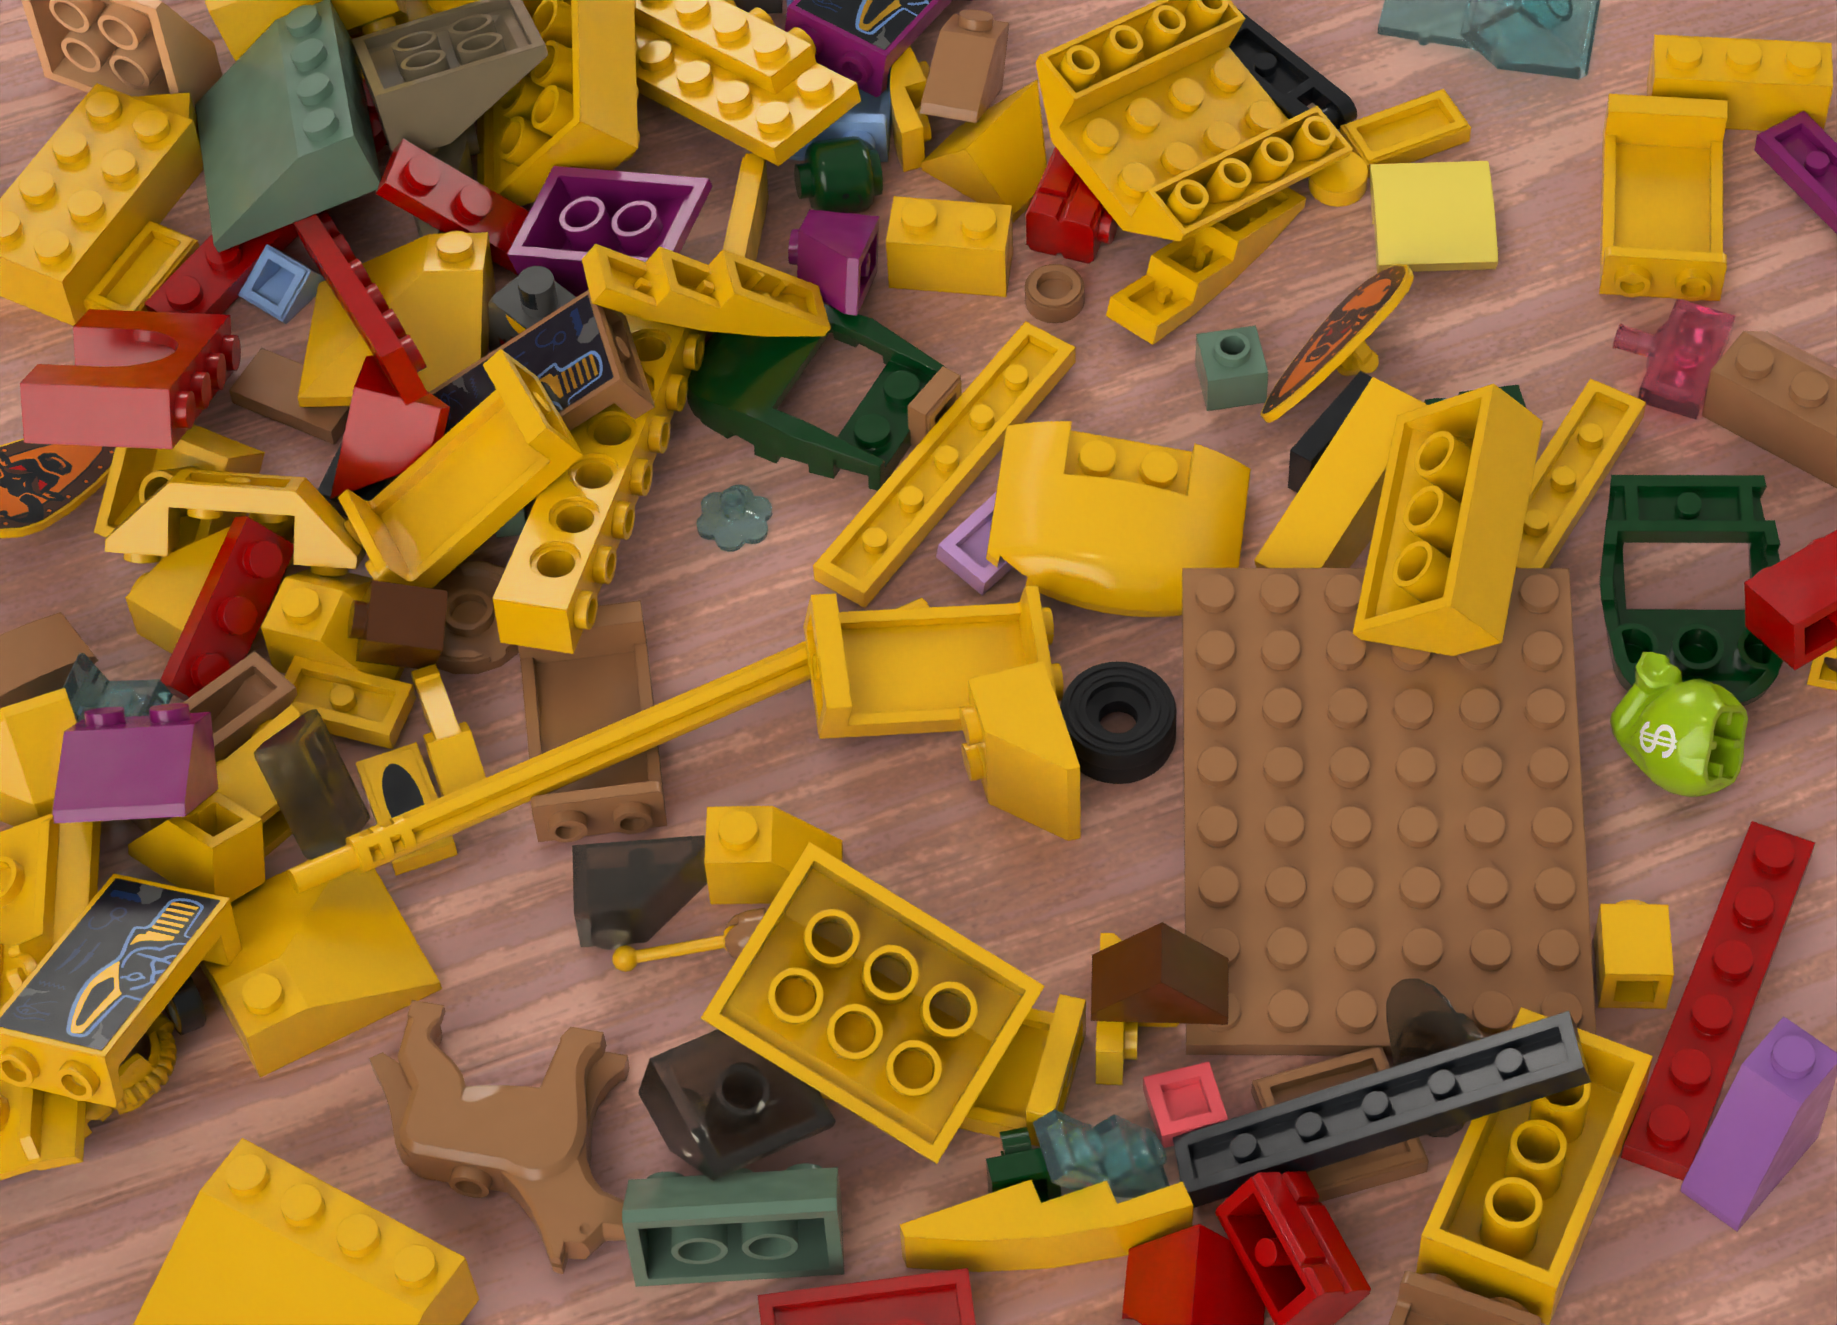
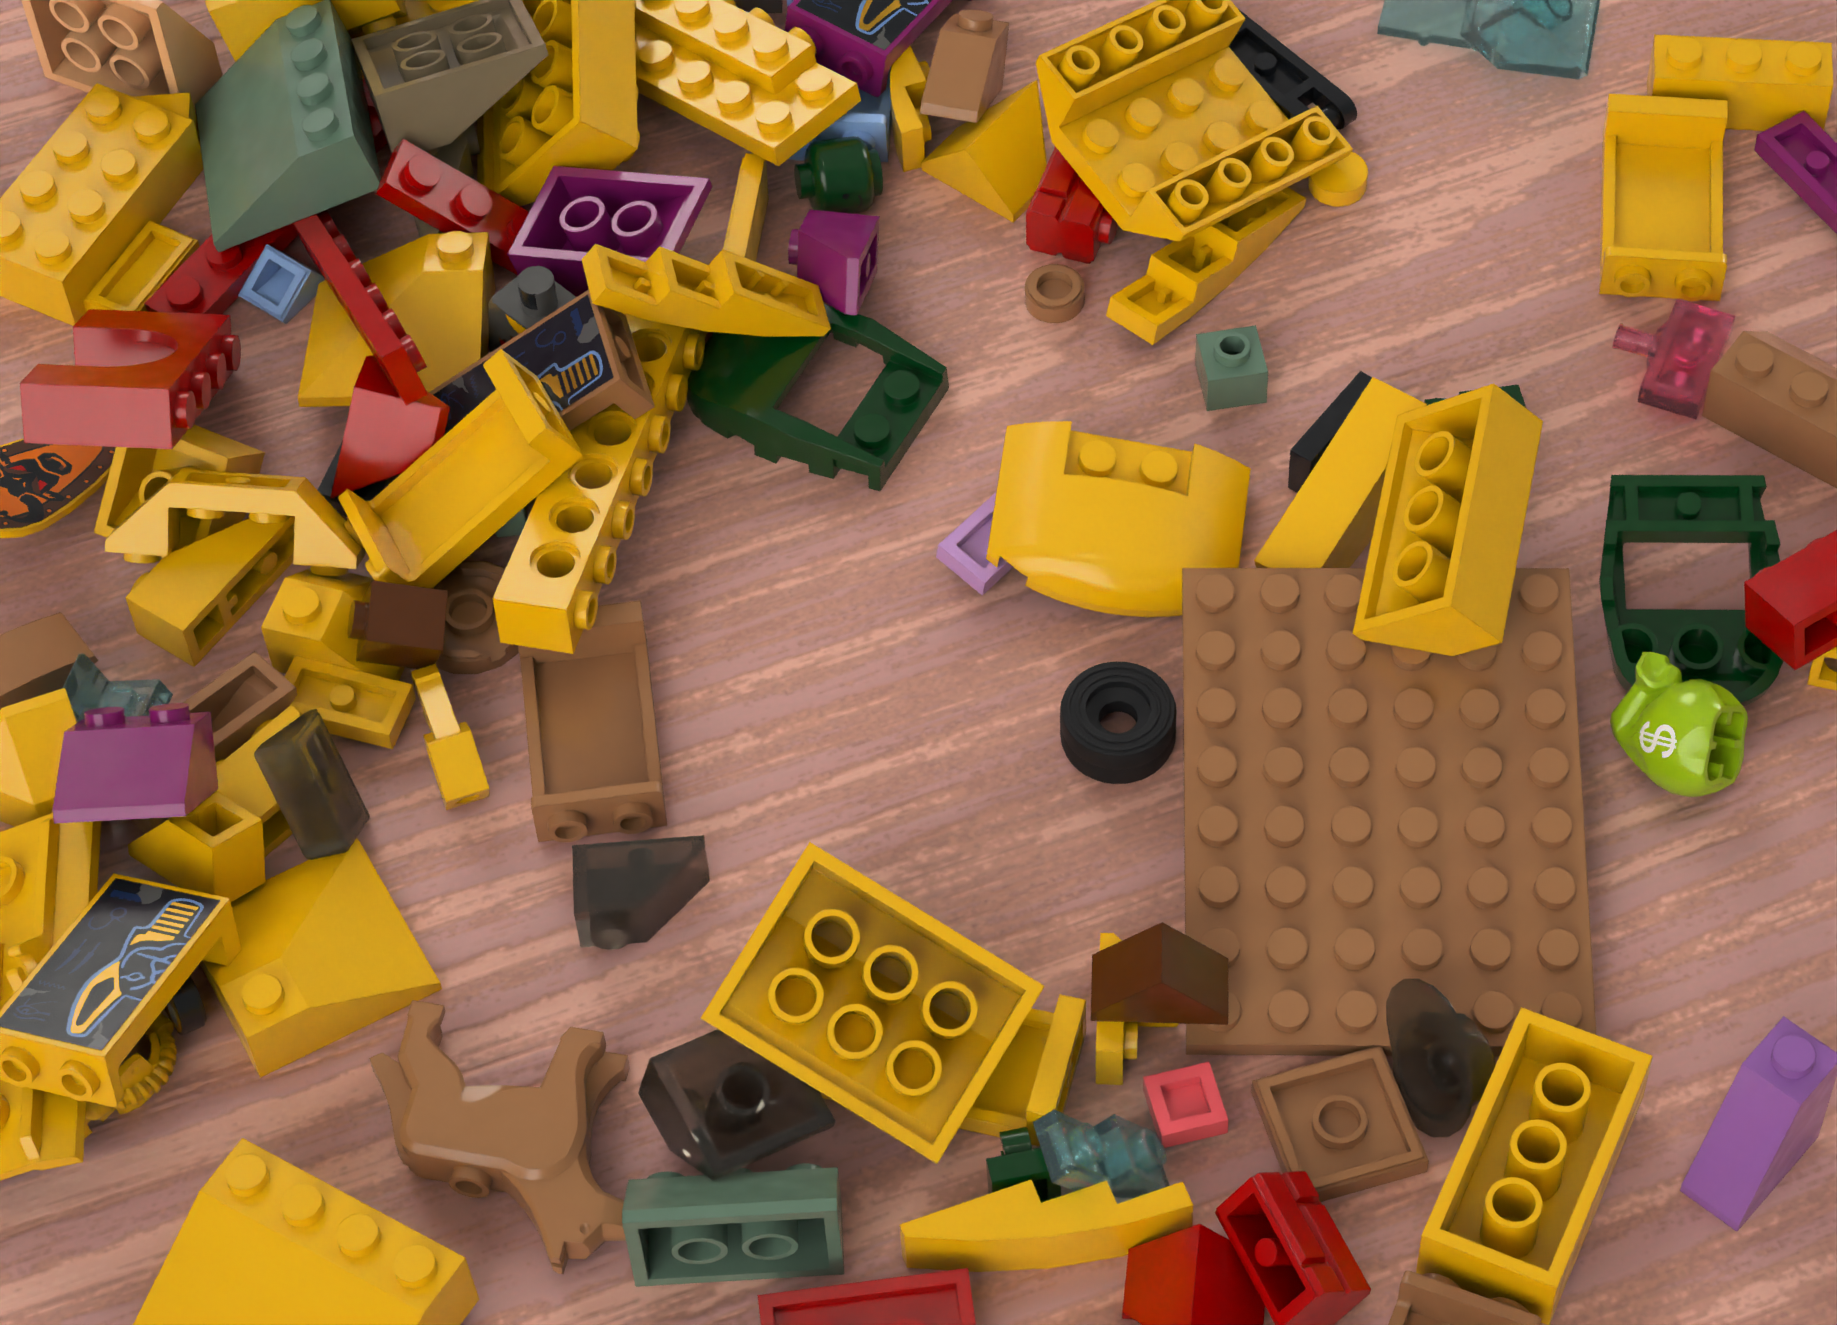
(228, 607): red plate -> none
(272, 388): medium nougat tile -> none
(398, 784): yellow tile -> none
(560, 766): yellow axle -> none
(734, 518): clear light blue plant -> none
(734, 939): yellow hinge -> none
(755, 851): yellow slope -> none
(914, 664): yellow panel -> none
(932, 403): medium nougat tile -> none
(943, 465): yellow plate -> none
(949, 246): yellow brick -> none
(1023, 749): yellow slope -> none
(1341, 340): shield -> none
(1384, 1108): black plate -> none
(1408, 130): yellow tile -> none
(1434, 216): light yellow slope -> none
(1575, 468): yellow plate -> none
(1633, 955): yellow brick -> none
(1718, 1001): red plate -> none

